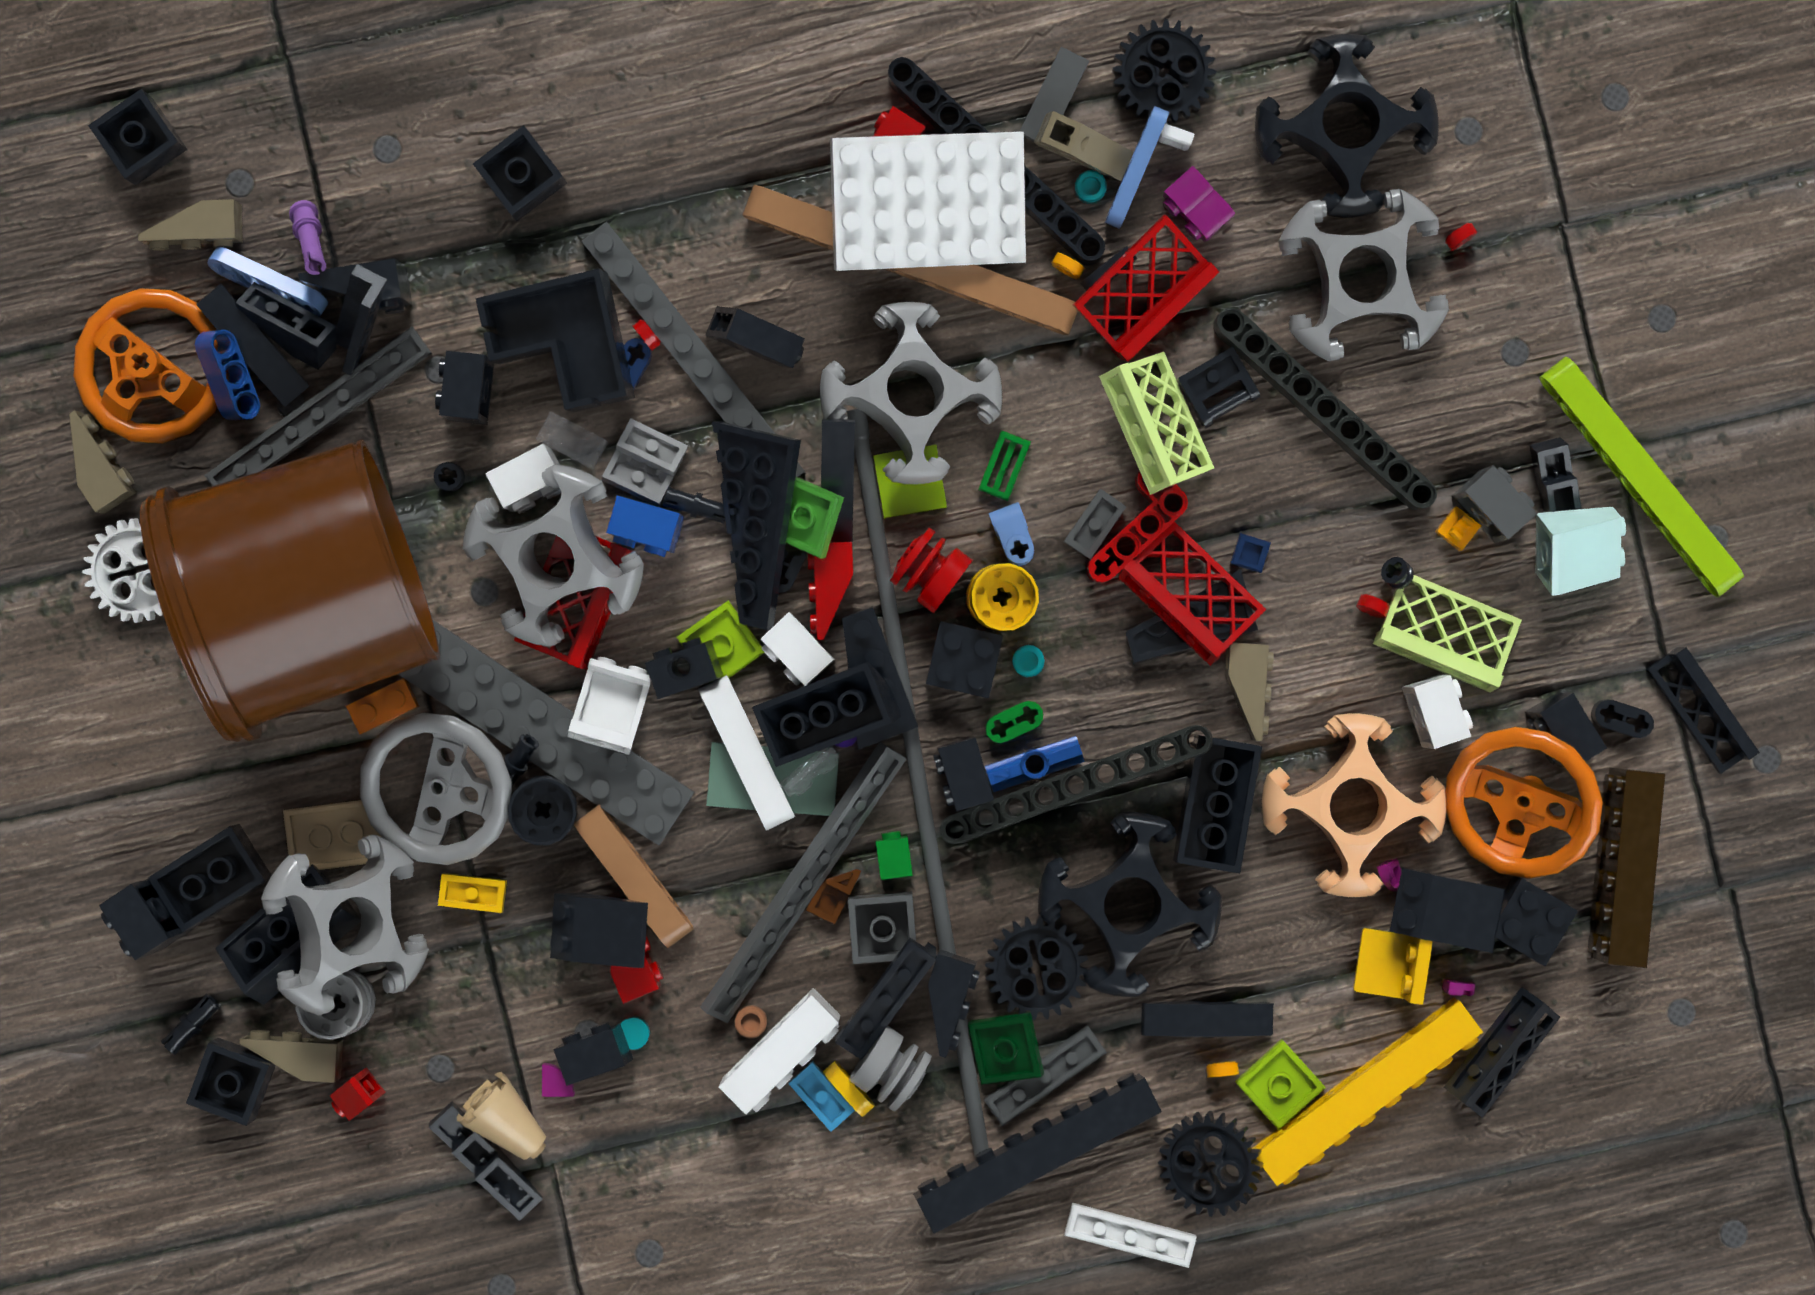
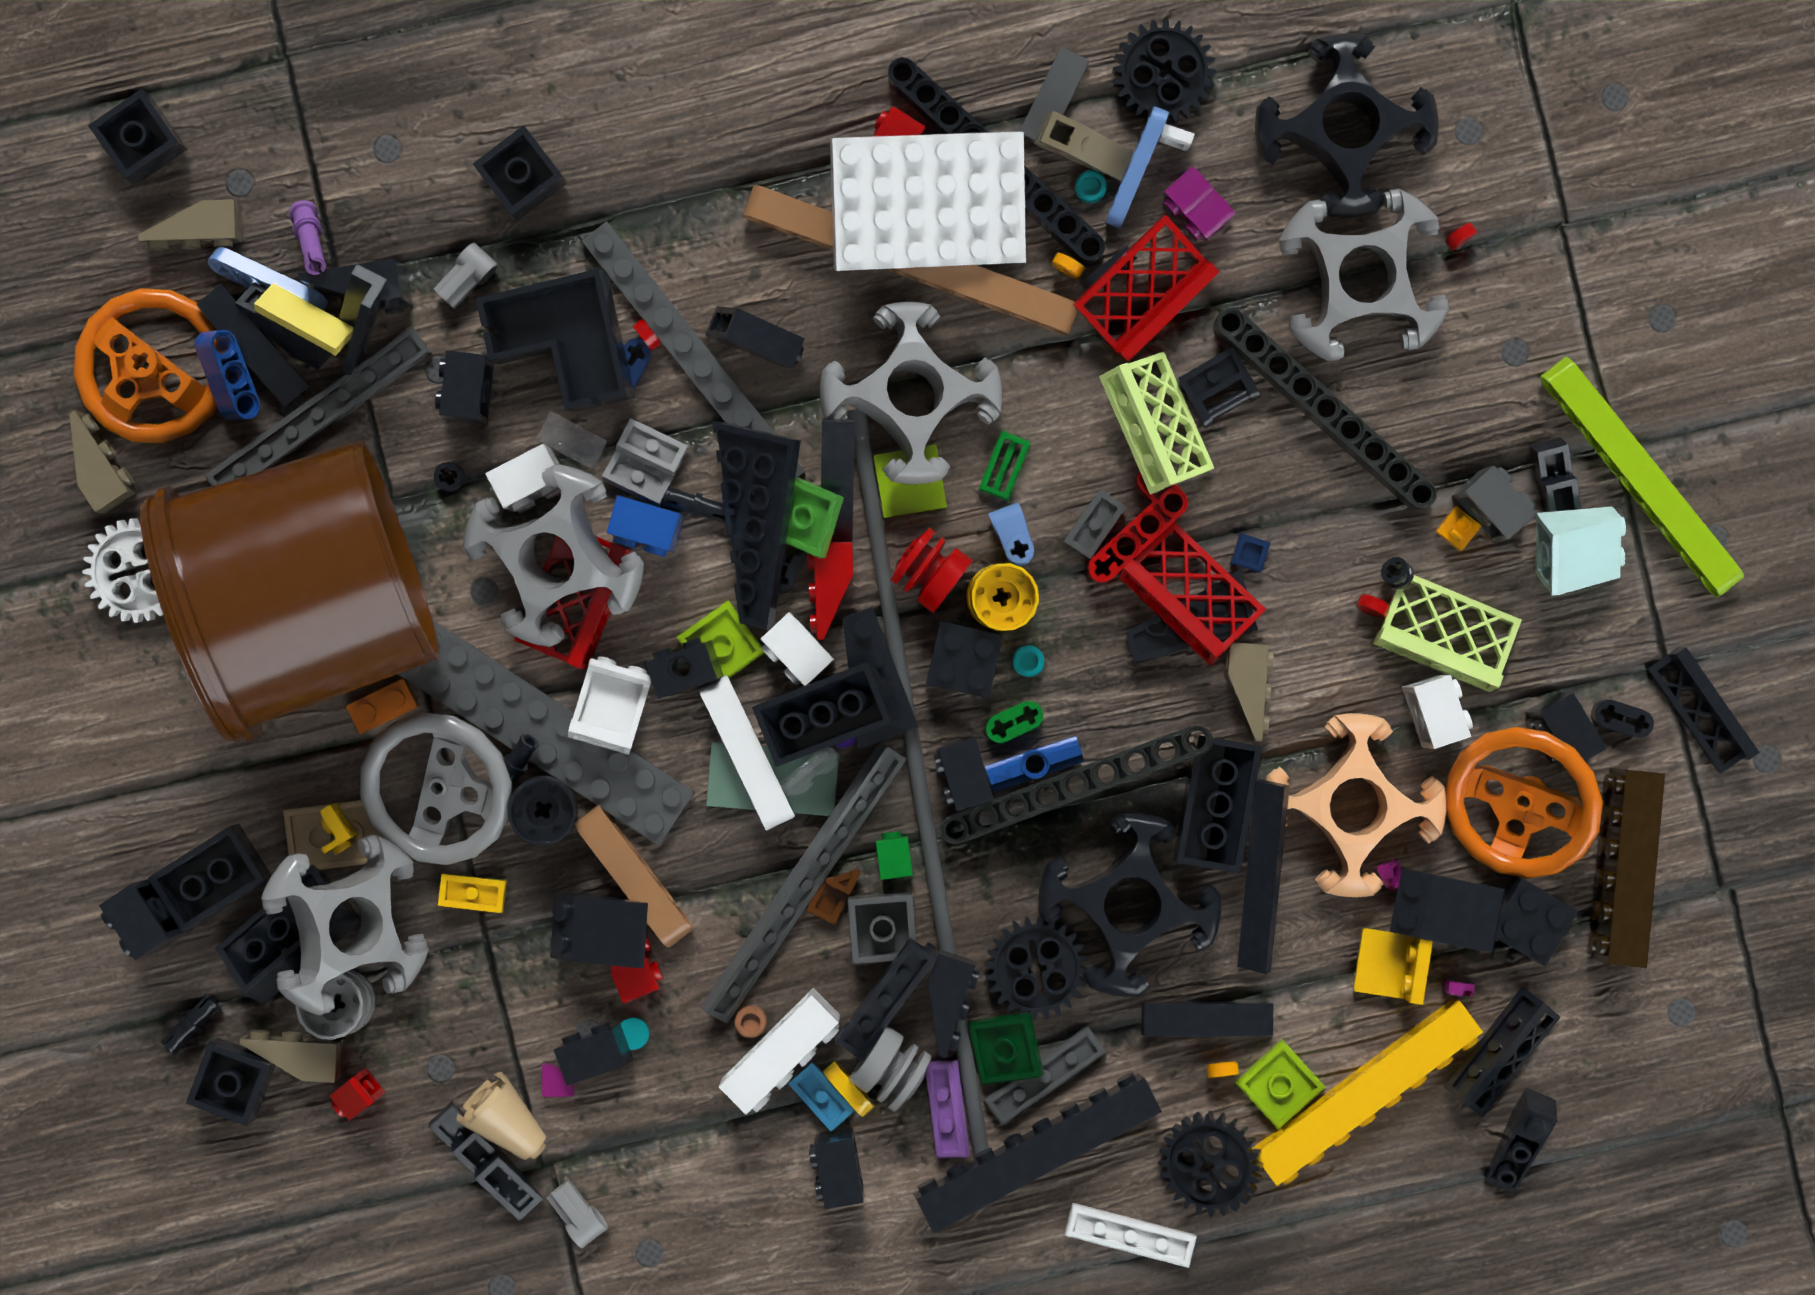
(304, 319): none -> light yellow tile
(336, 824): none -> yellow bracket
(471, 269): none -> light grey piece
(582, 1221): none -> light grey piece
(838, 1168): none -> black brick
(947, 1109): none -> medium lavender tile
(1263, 876): none -> black tile
(1522, 1139): none -> black slope

